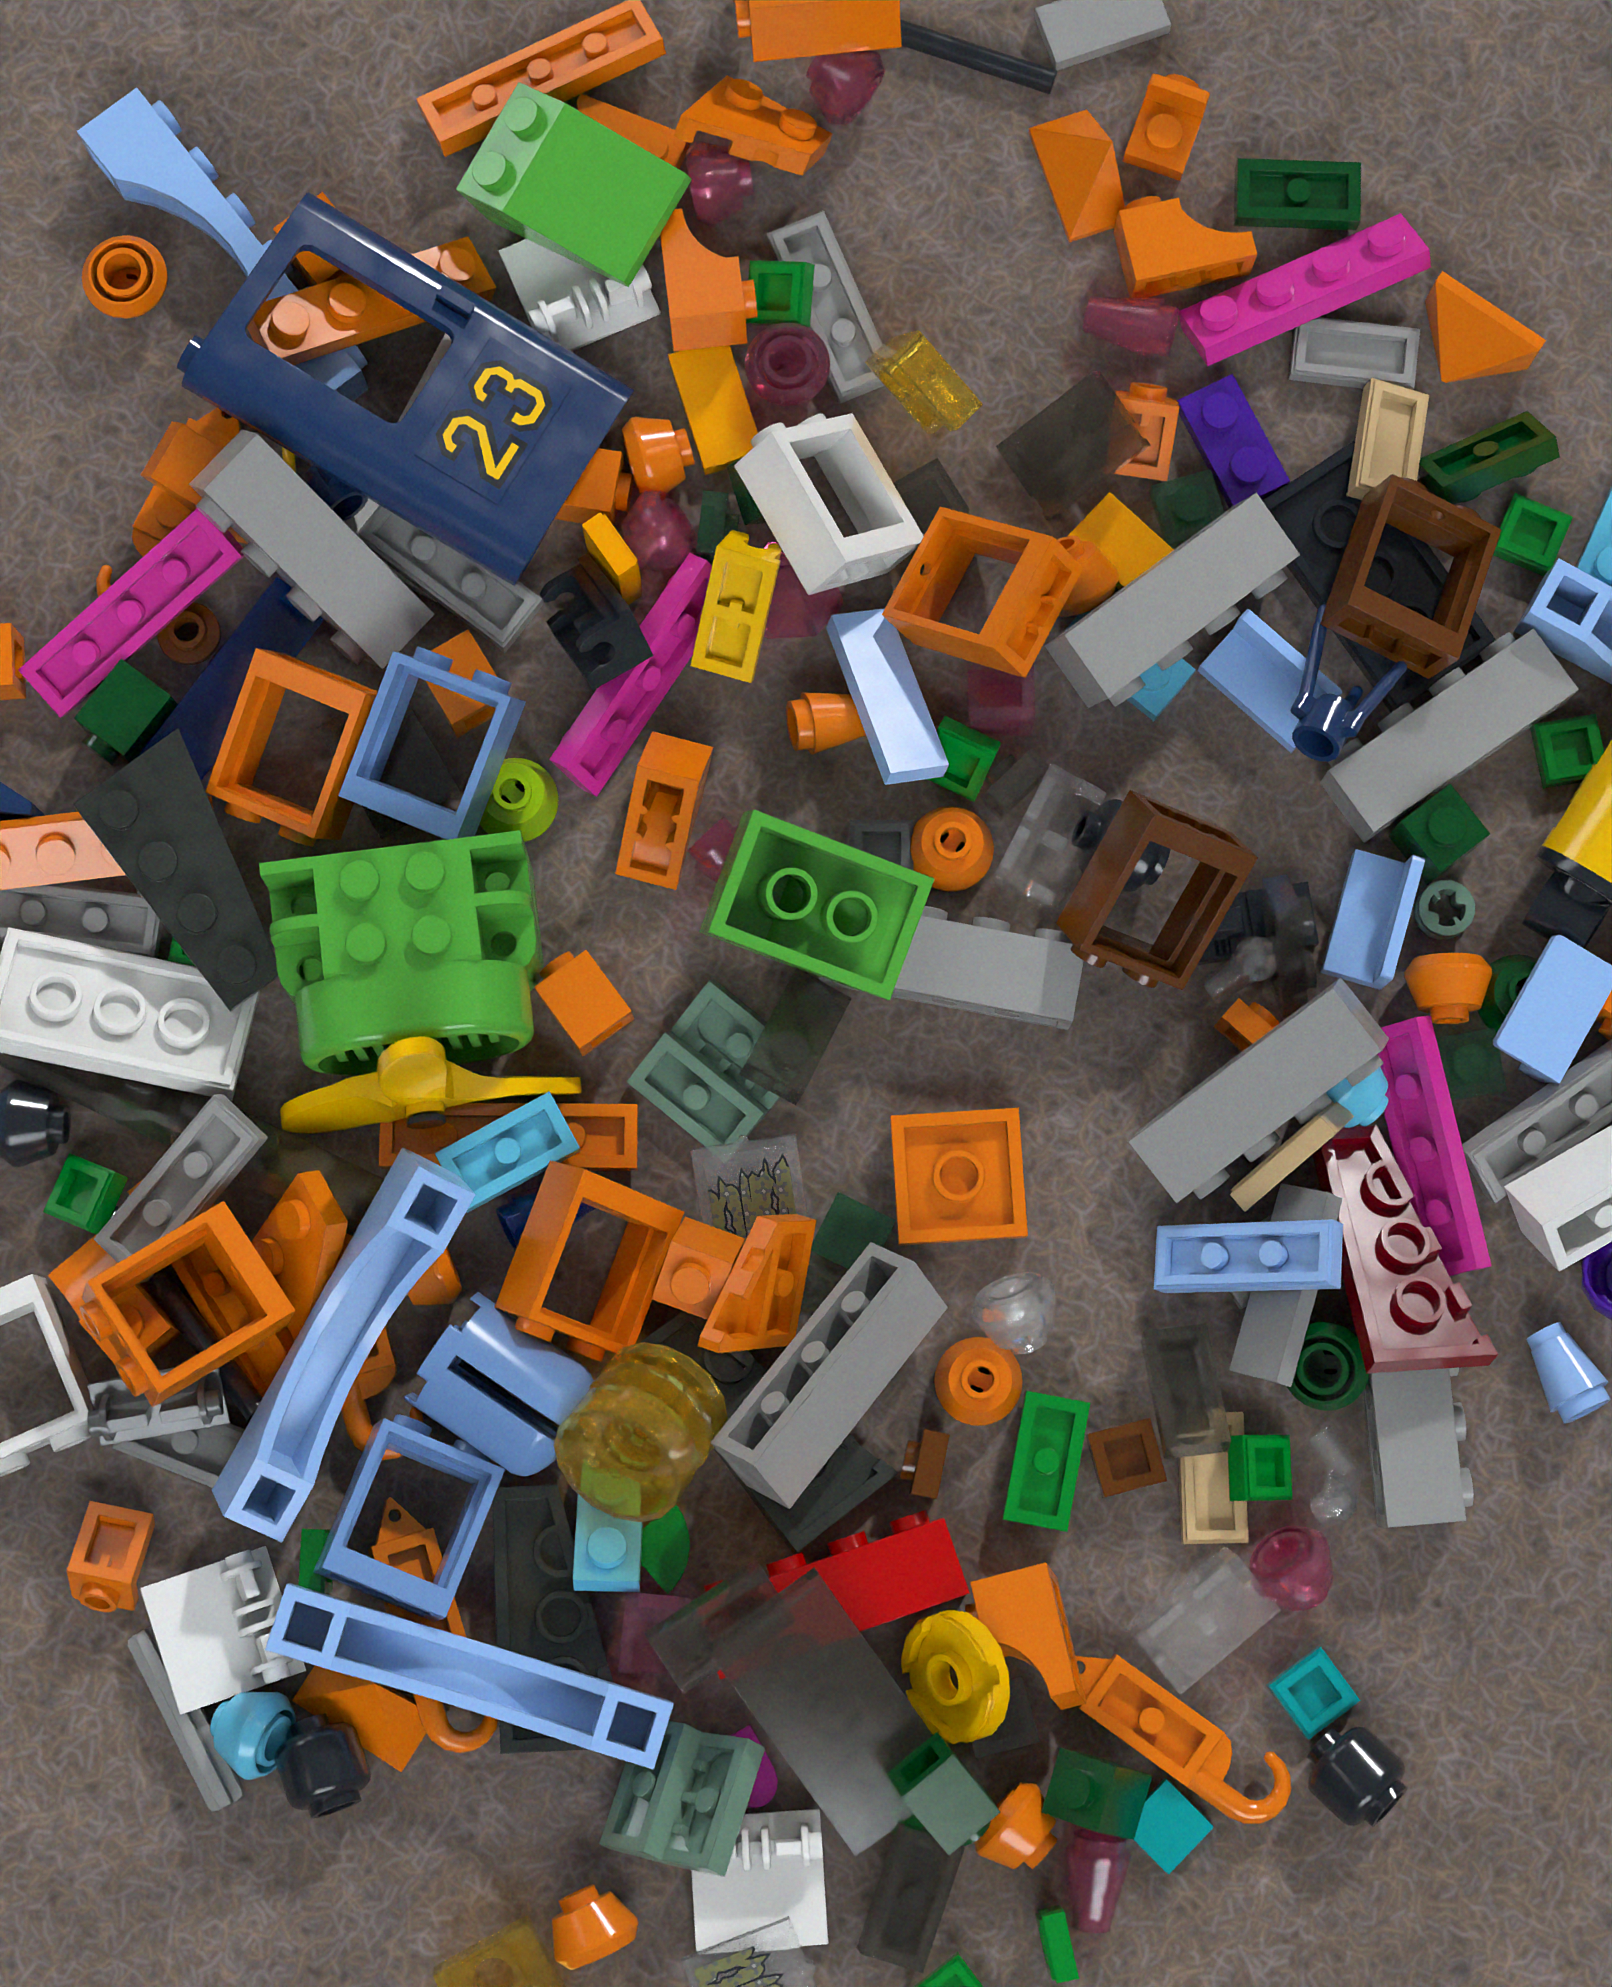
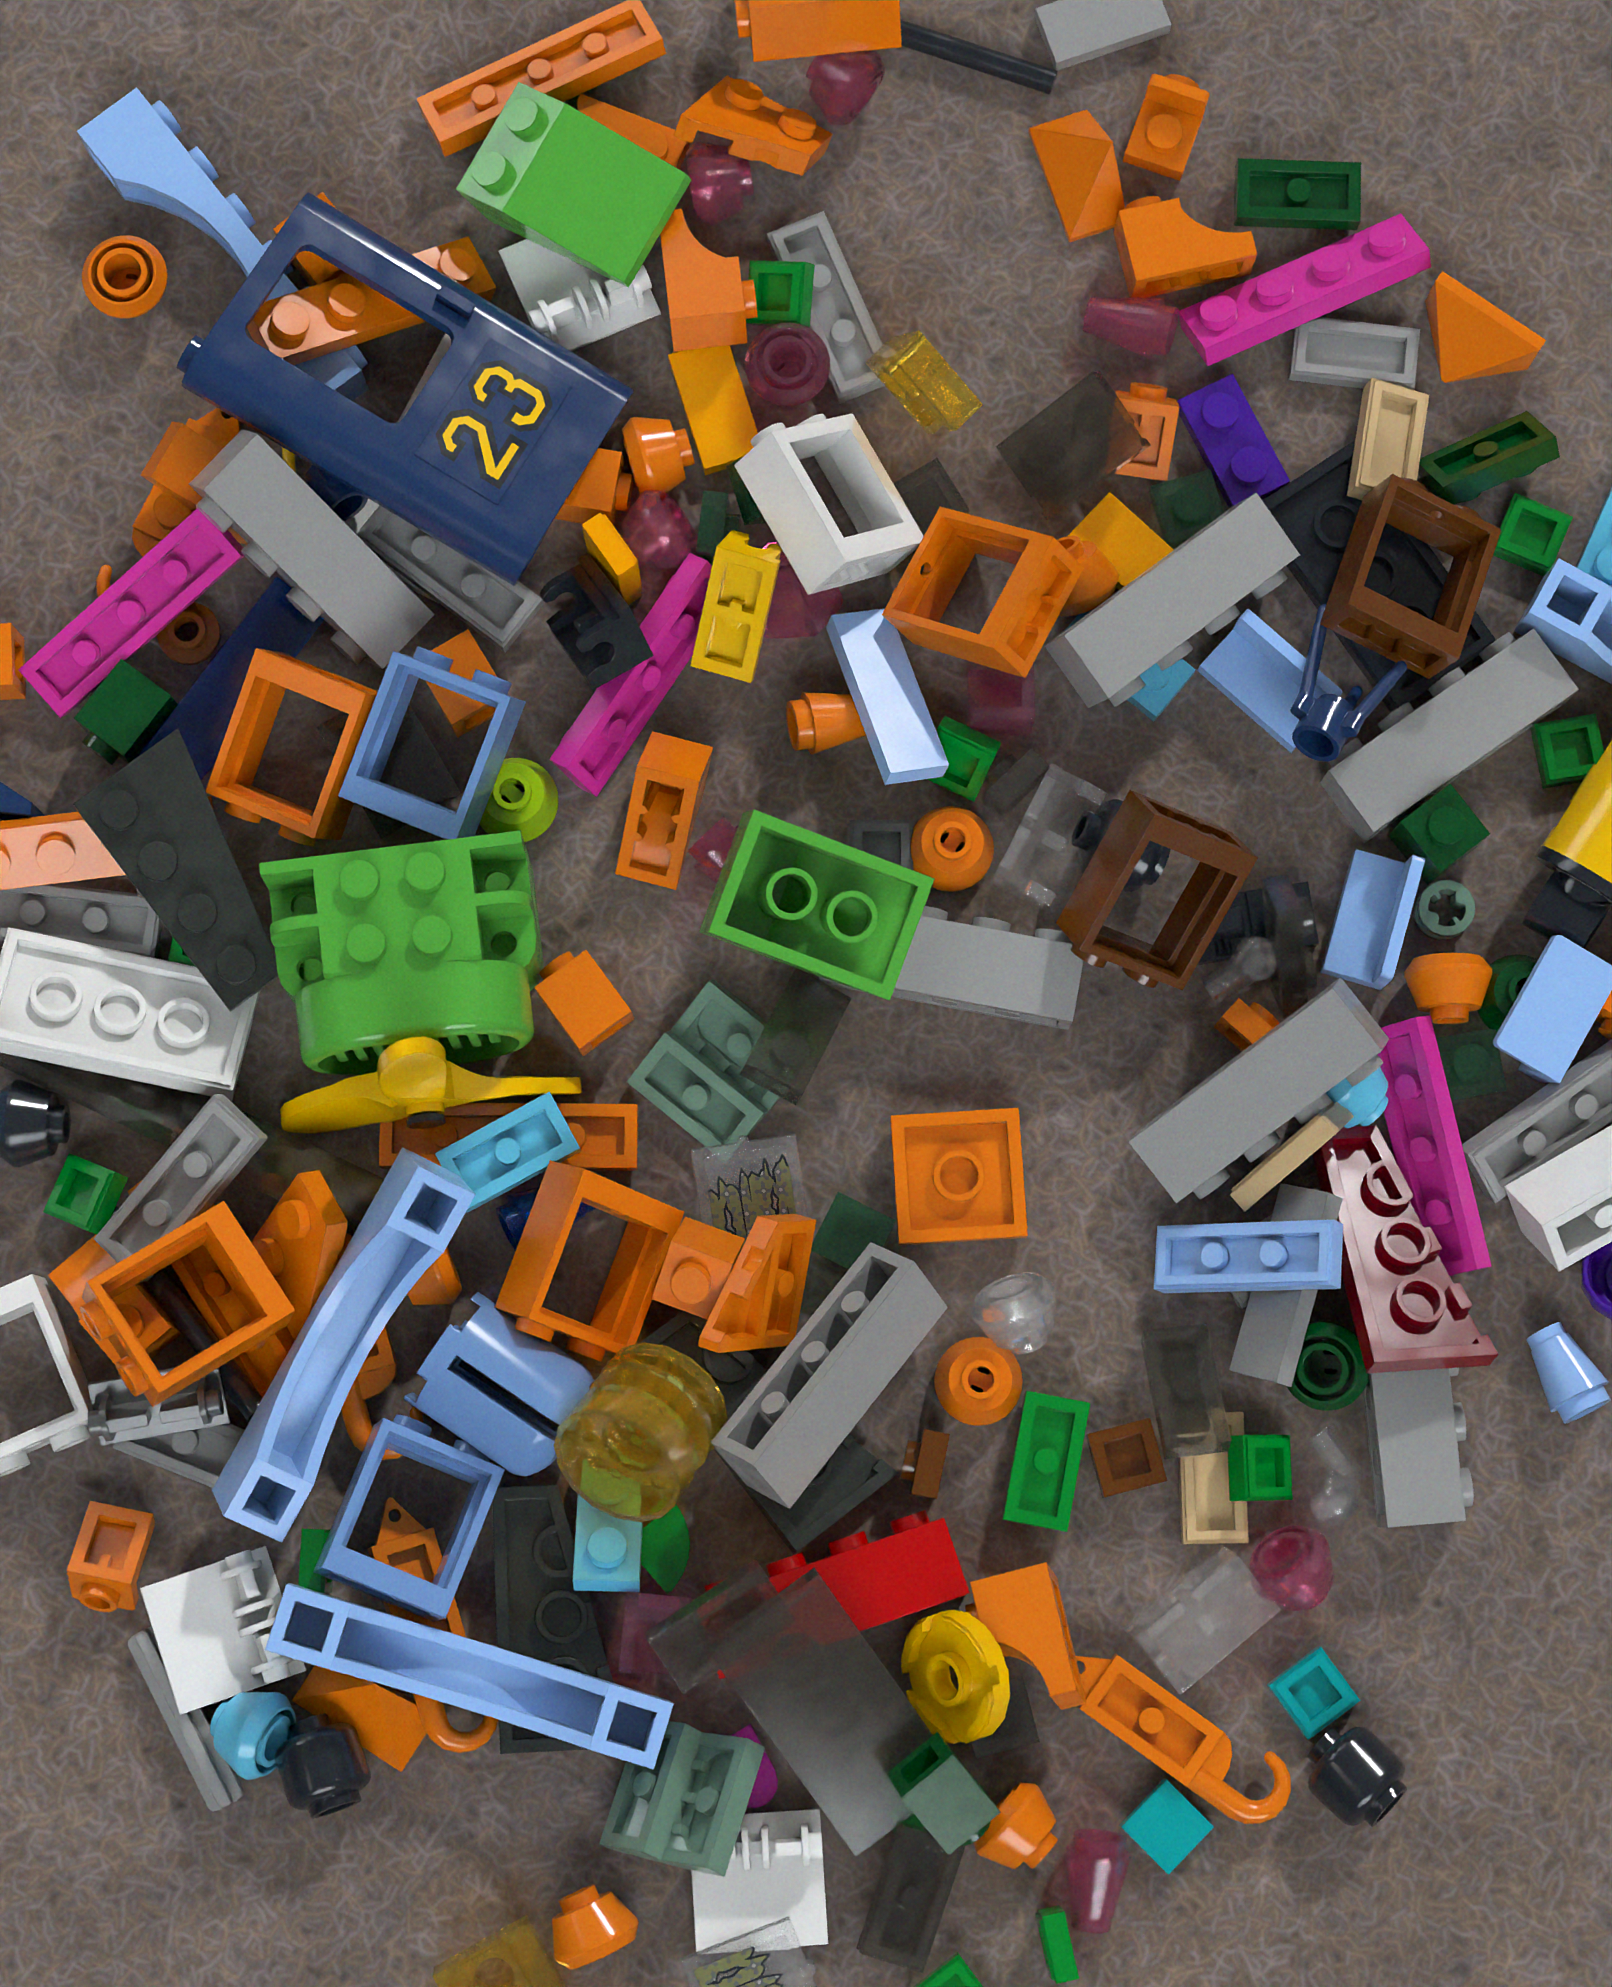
(1096, 1794): dark green brick -> none

